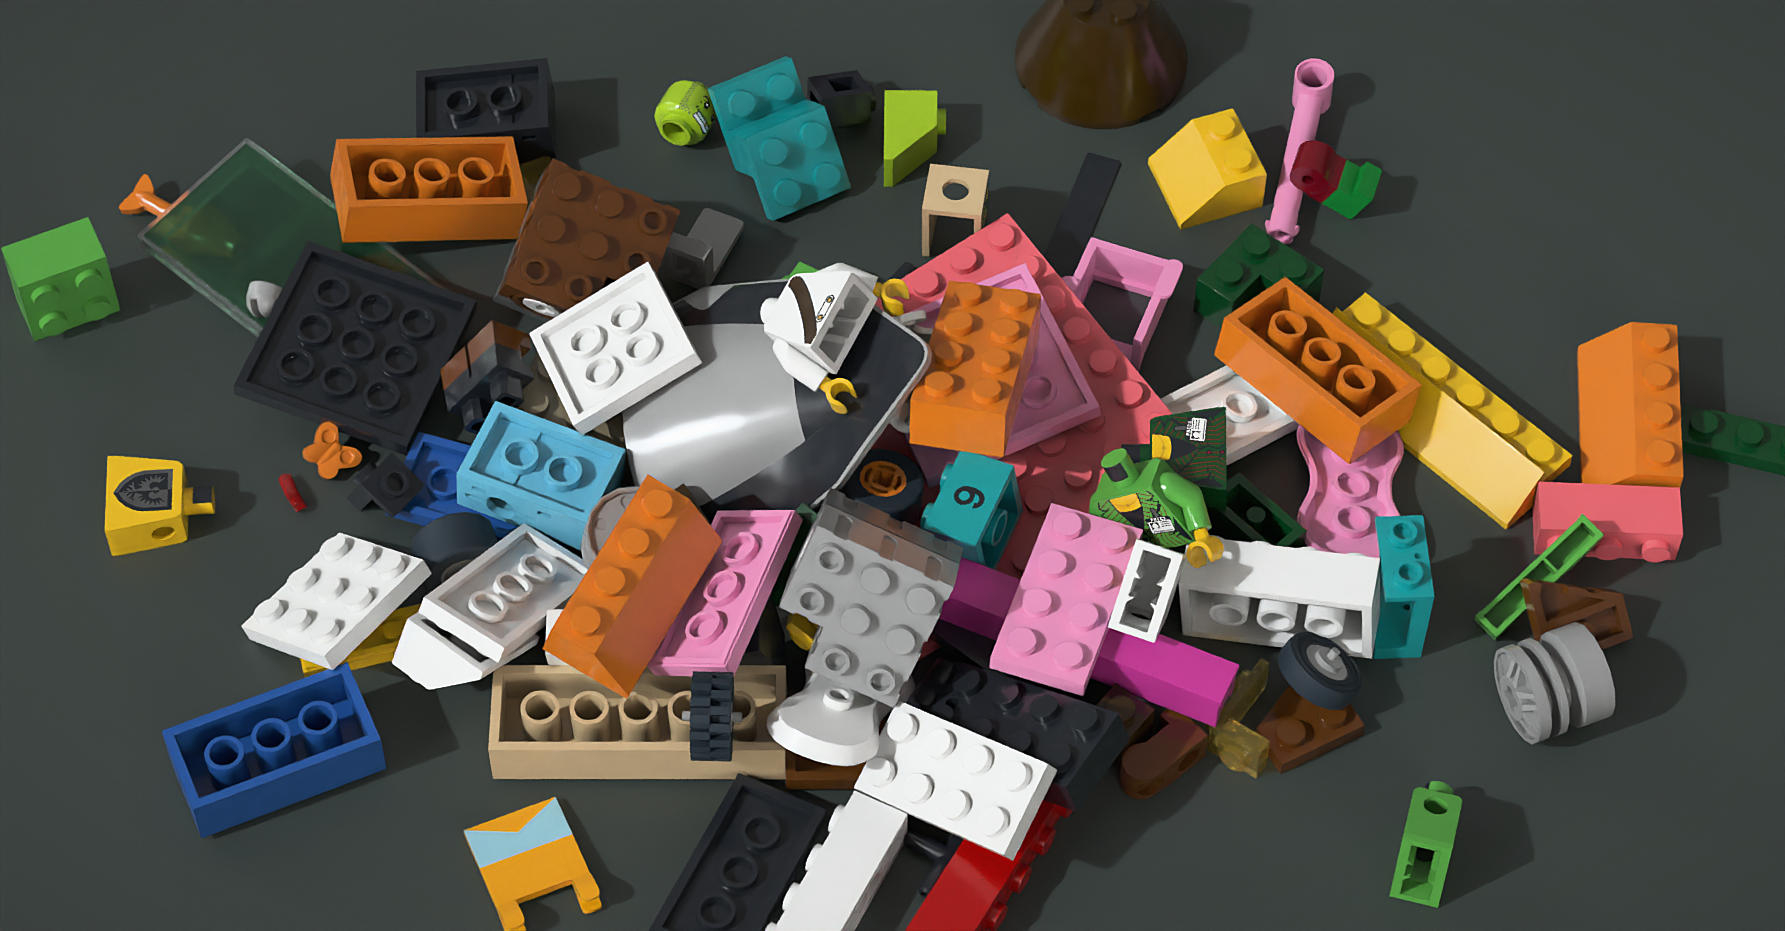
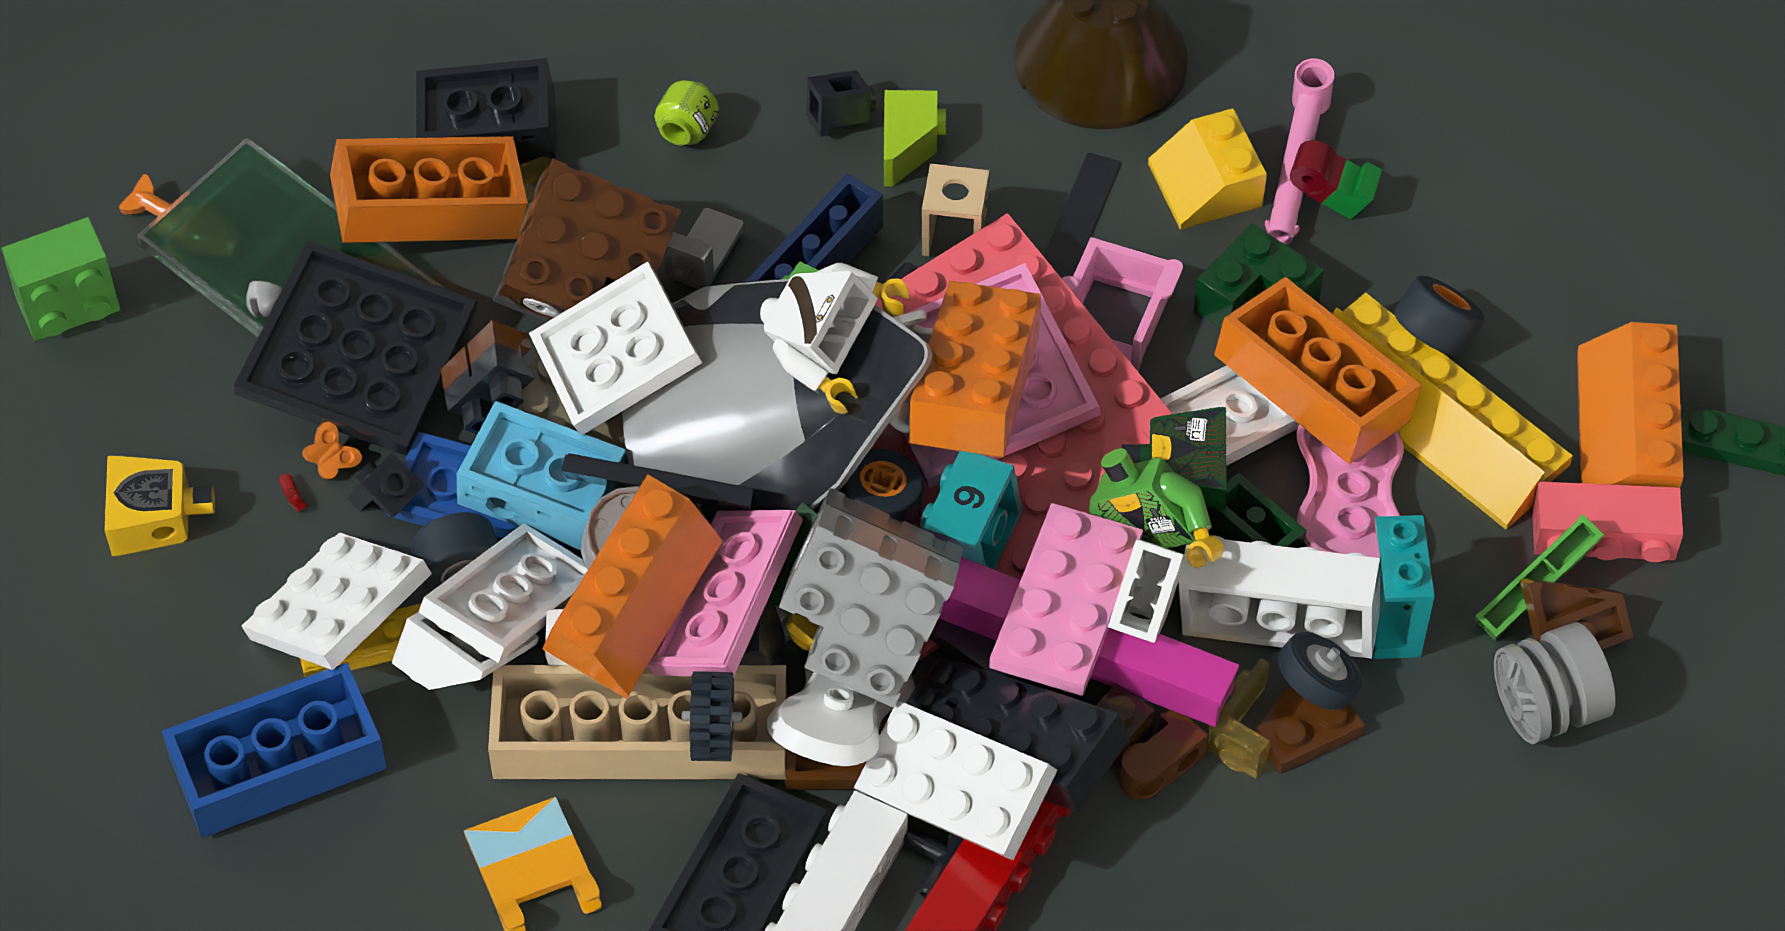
(625, 475): none -> black tile
(779, 138): teal bracket -> none
(830, 232): none -> dark blue brick
(1431, 826): bright green torso -> none
(1439, 315): none -> black wheel

